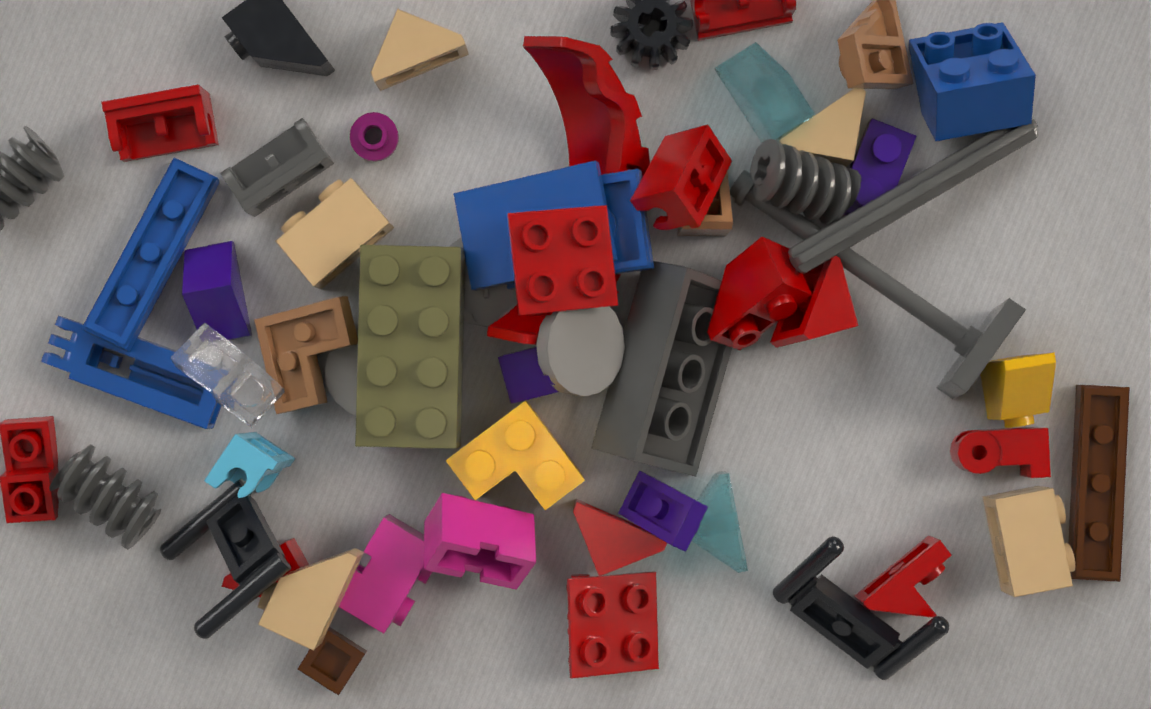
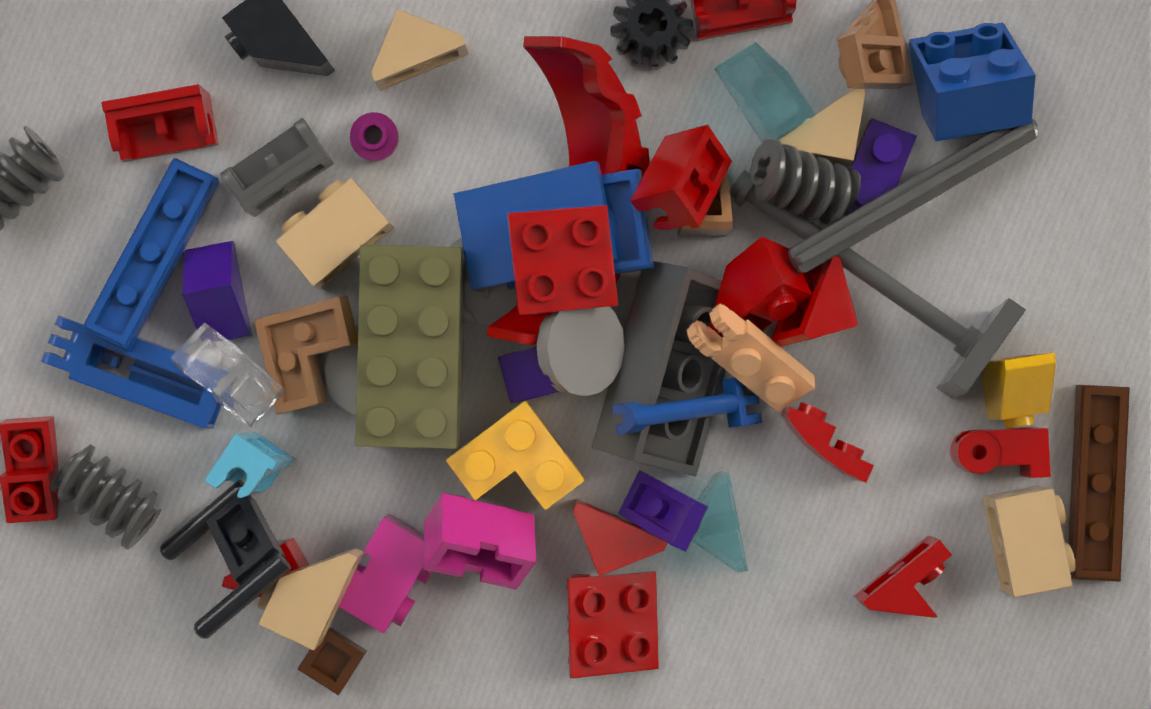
(732, 402): none -> blue hinge
(752, 358): none -> light nougat hinge
(809, 427): none -> red slope
(849, 622): black plate -> none

